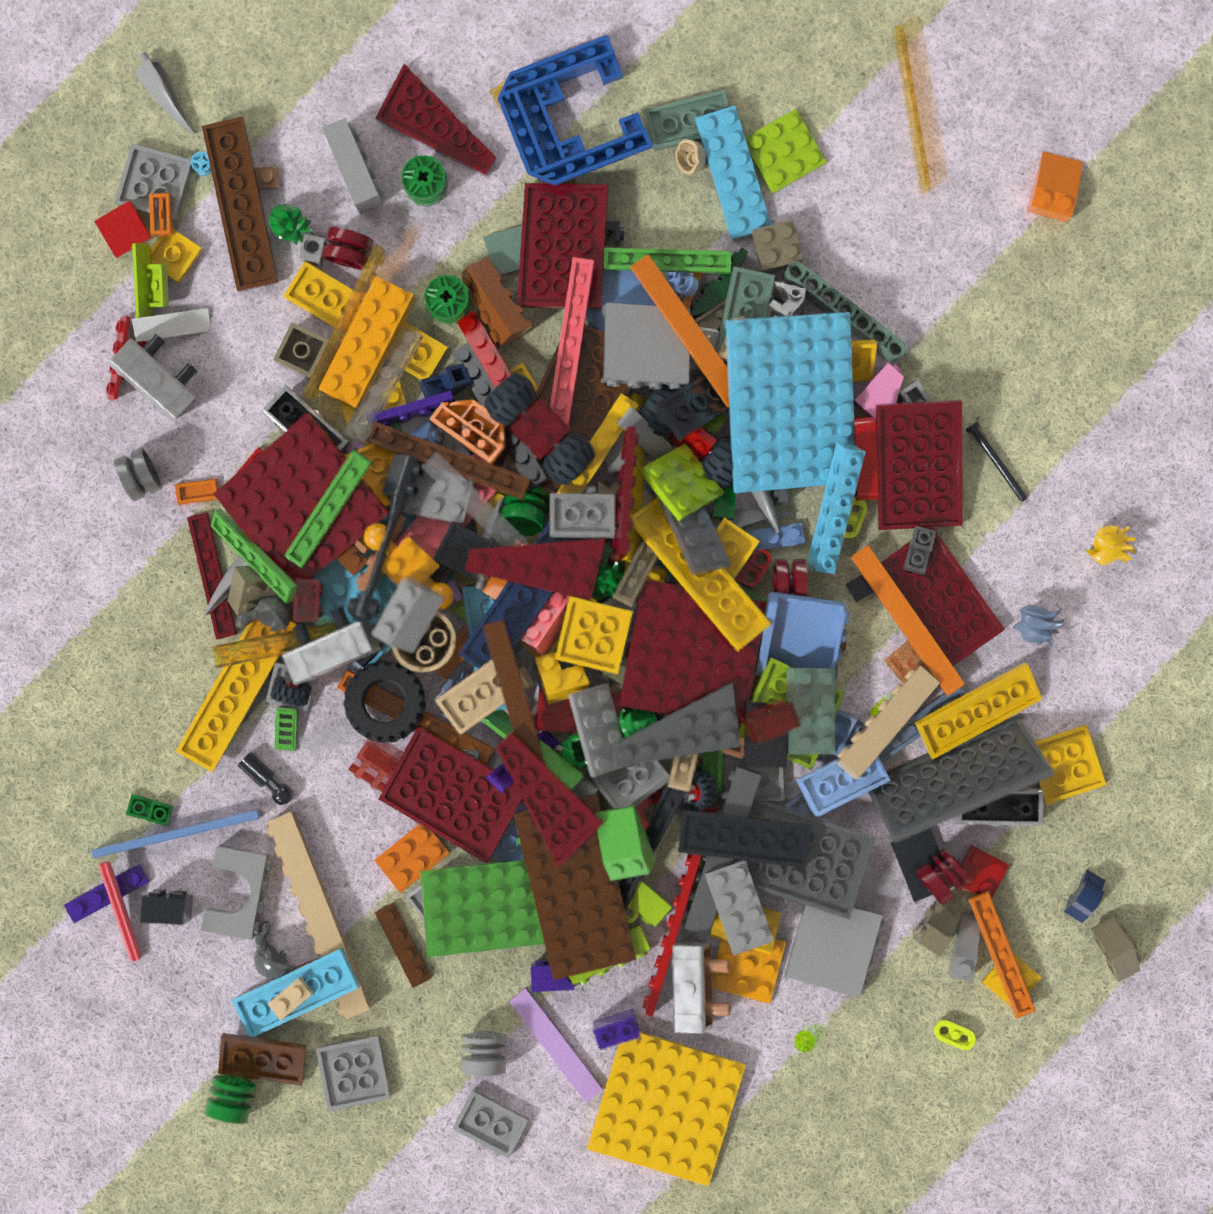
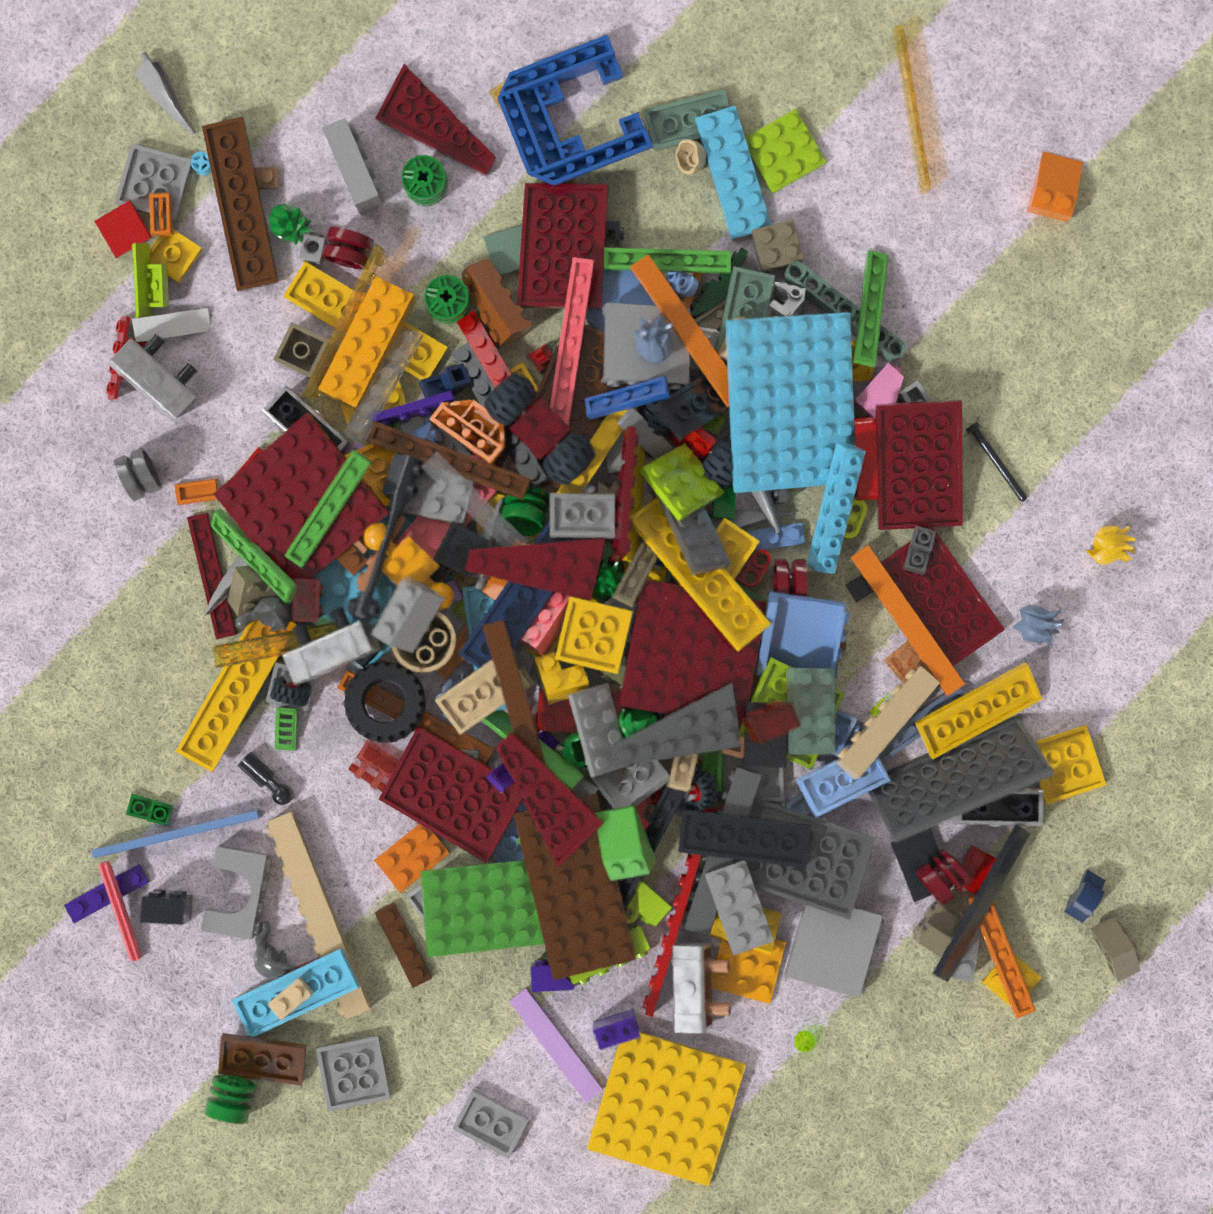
(483, 1050): light grey wheel -> none
(541, 358): none -> red tile
(627, 397): none -> blue tile
(654, 340): none -> sand blue hair
(871, 308): none -> bright green tile
(953, 1034): neon yellow plate -> none
(981, 903): none -> black tile

